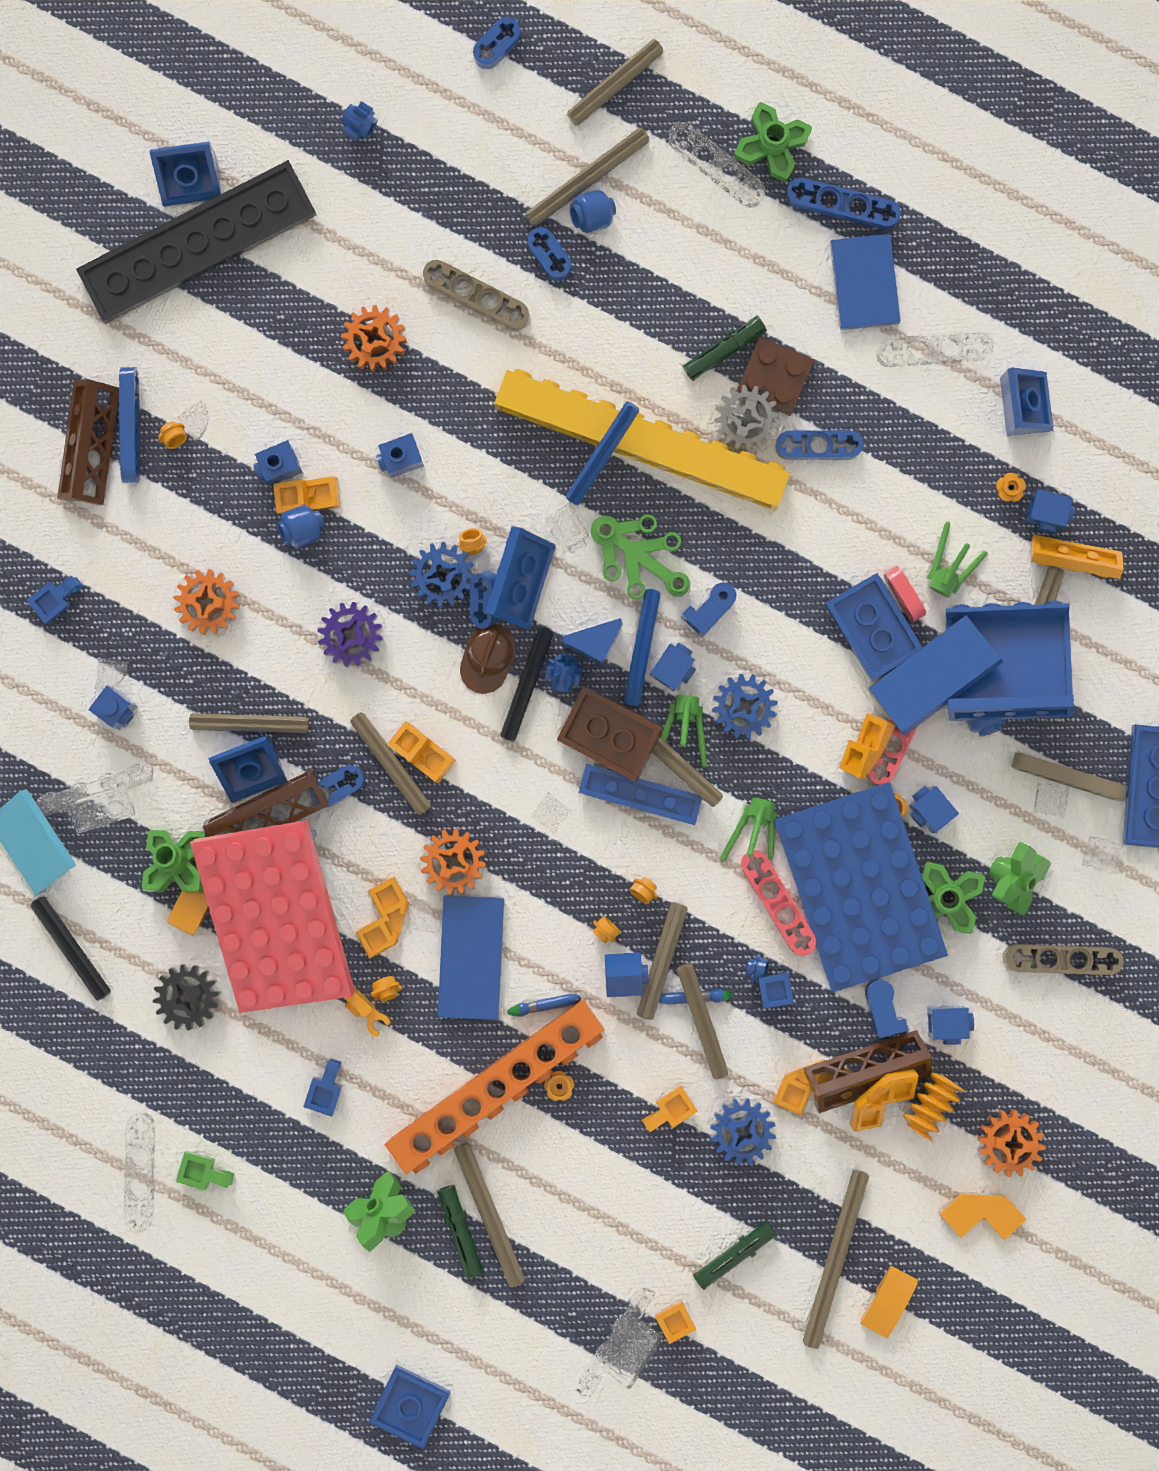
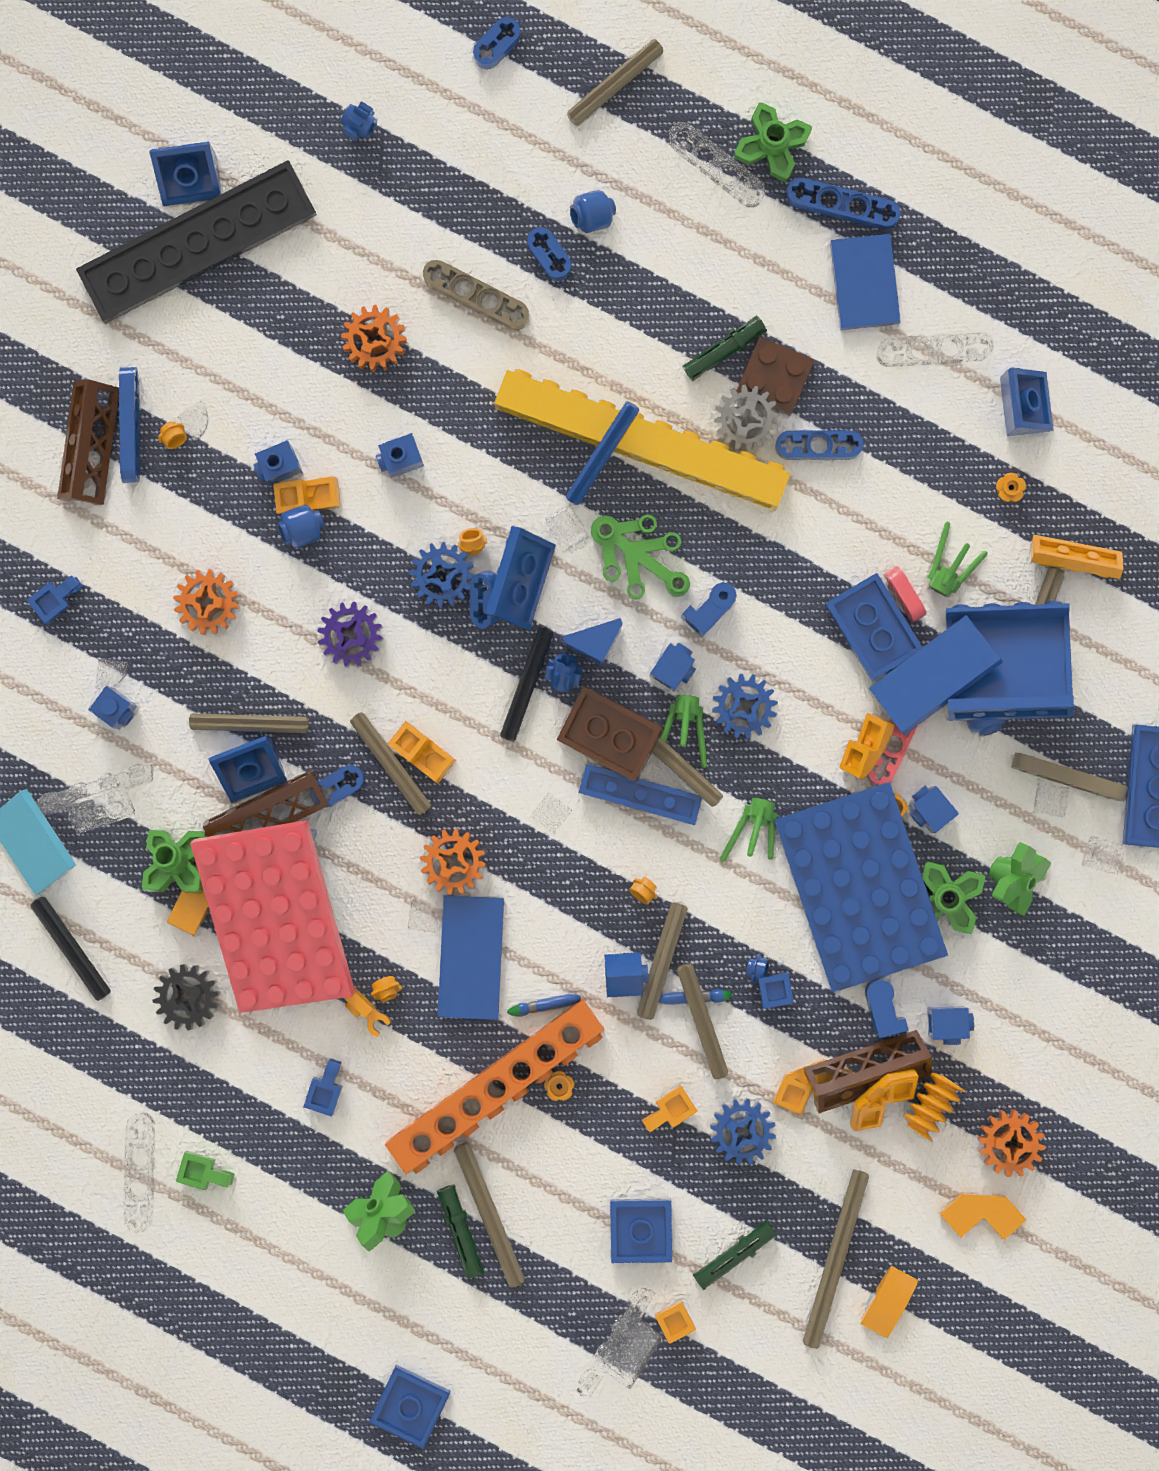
(392, 907): light orange tile -> none
(487, 658): reddish brown piece -> none
(587, 177): dark tan axle -> none
(606, 930): light orange plate -> none
(641, 1230): none -> blue plate
(642, 647): blue axle -> none
(782, 900): coral beam -> none
(1049, 511): blue brick -> none
(1063, 956): dark tan beam -> none

